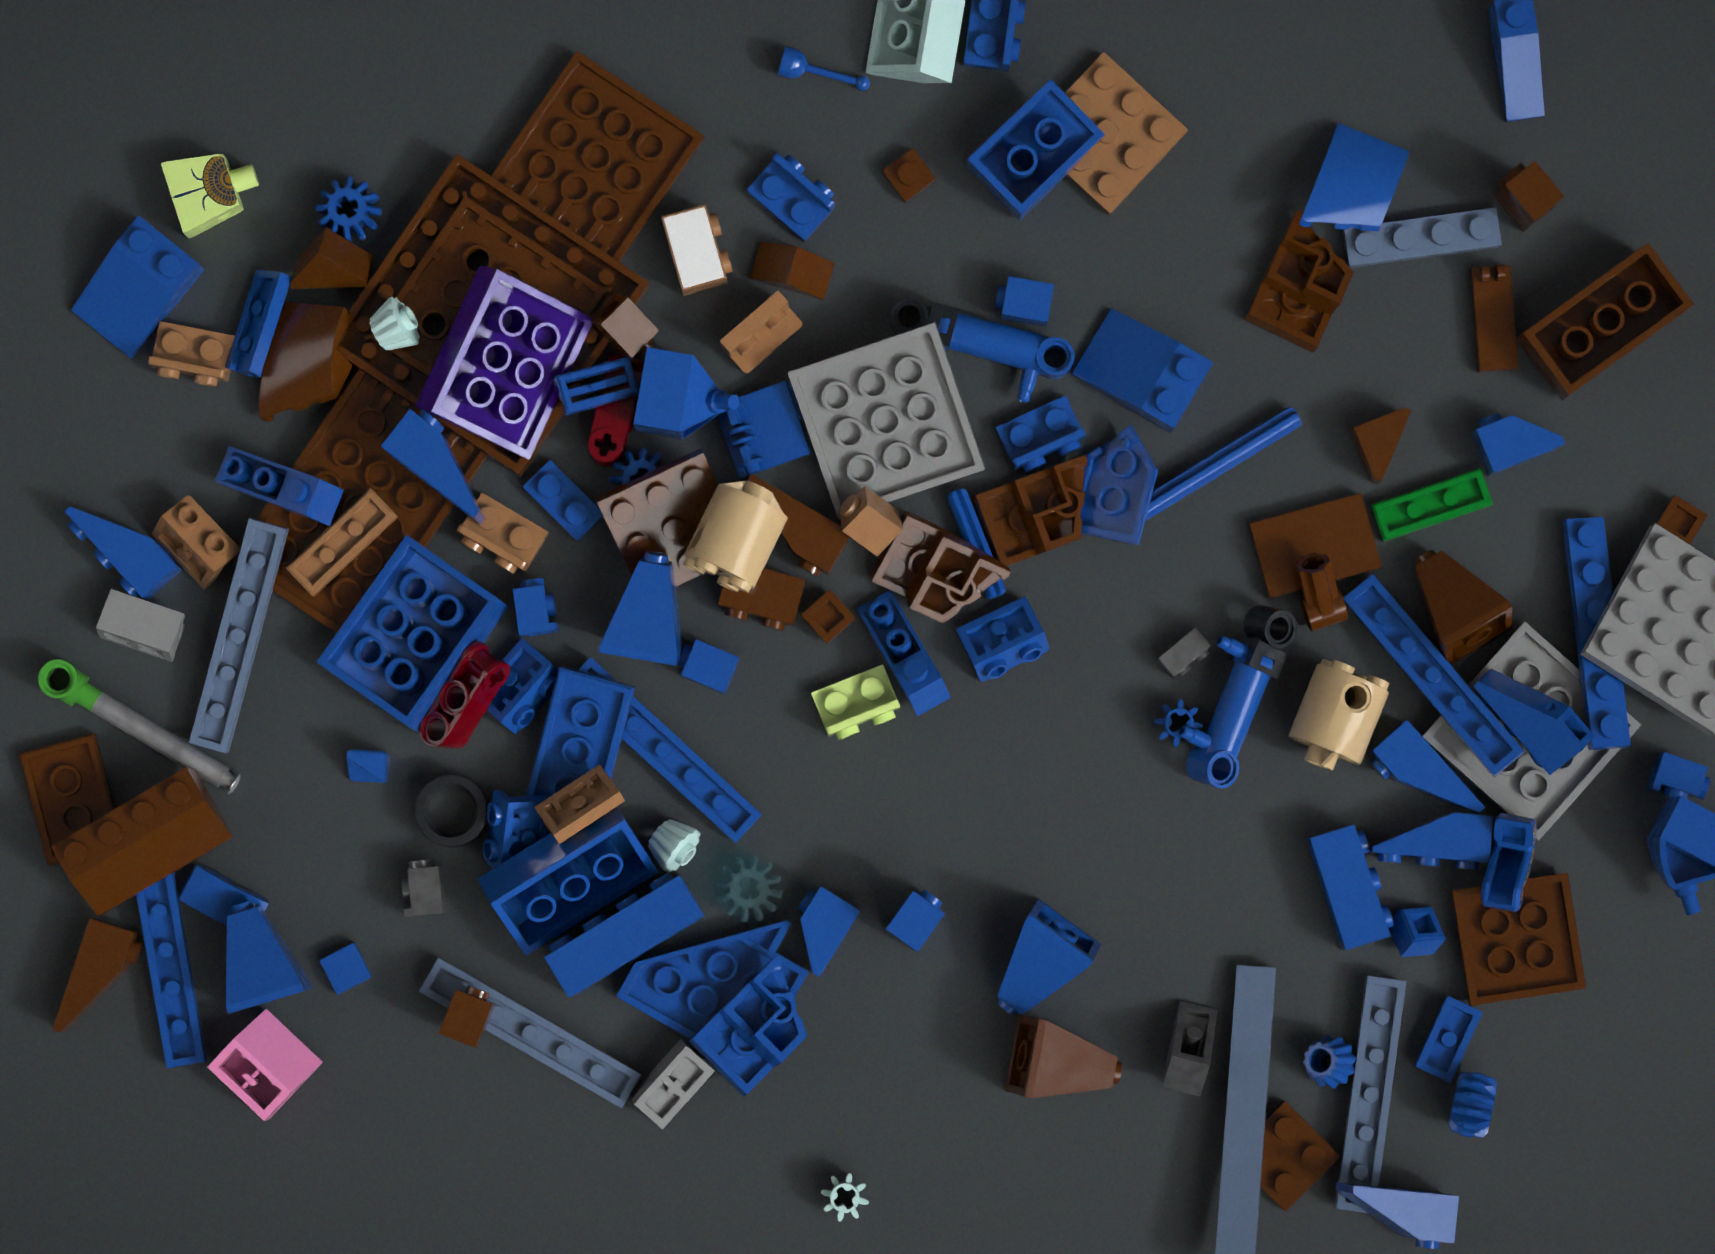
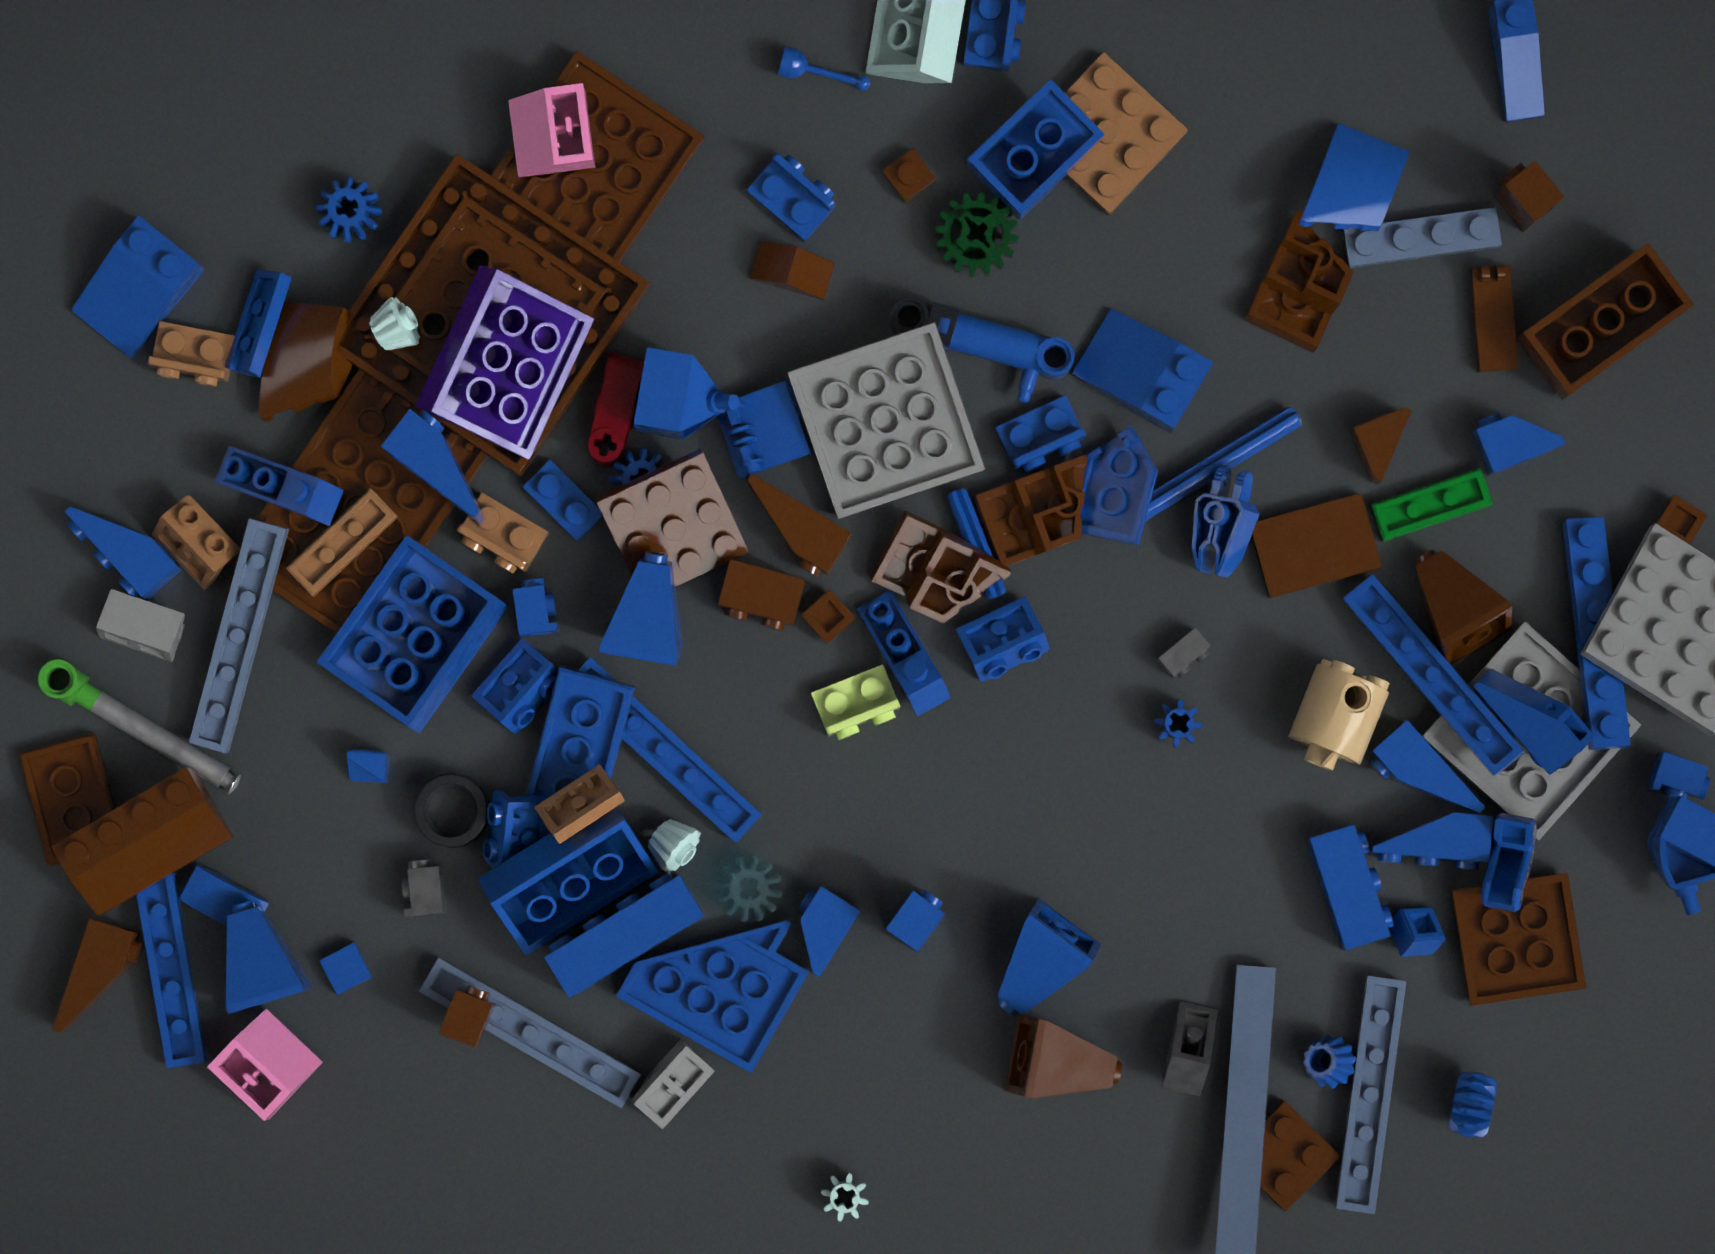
(206, 190): yellowish green torso -> none
(332, 264): reddish brown slope -> none
(464, 698): dark red piece -> none
(551, 131): none -> bright pink slope
(565, 395): blue tile -> none
(625, 326): brick -> none
(695, 249): white brick -> none
(708, 666): blue brick -> none
(736, 535): tan cylinder -> none
(753, 1030): blue slope -> none
(761, 333): medium nougat bracket -> none
(870, 520): medium nougat brick -> none
(963, 245): none -> dark green gear
(1025, 301): blue brick -> none
(1223, 524): none -> blue hinge
(1253, 666): blue piece -> none
(1322, 598): reddish brown piece -> none
(1410, 1213): slope -> none
(1448, 1039): blue plate -> none

